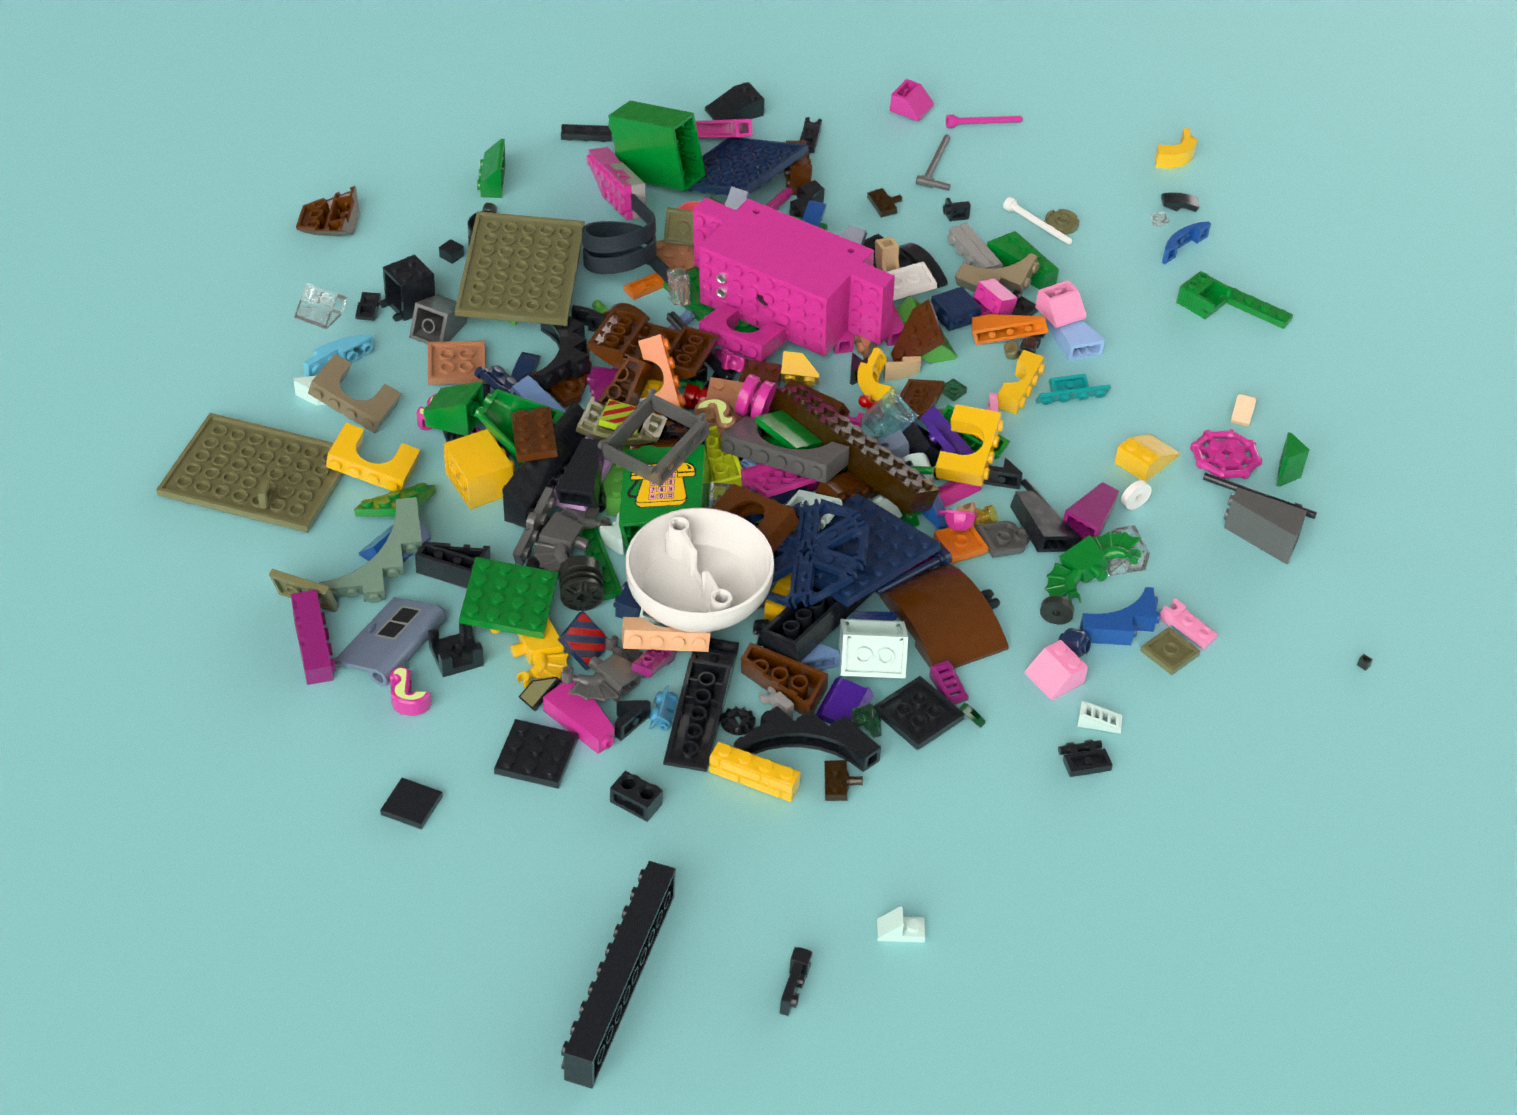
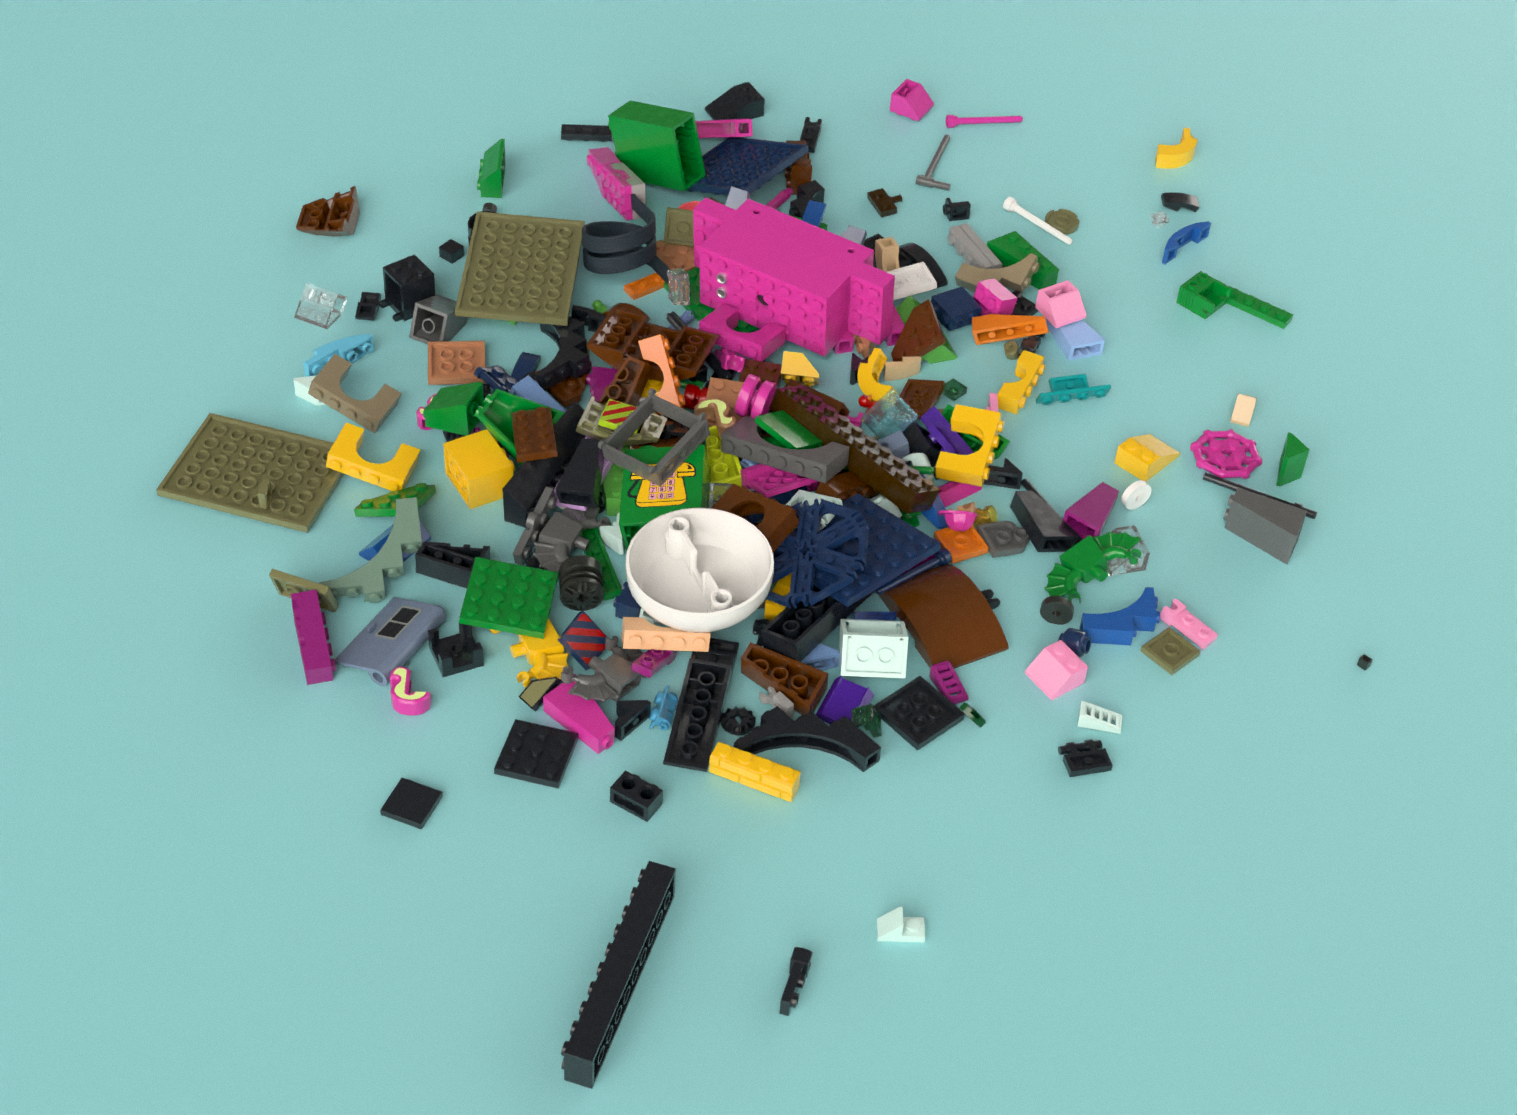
(838, 780): dark brown plate -> none

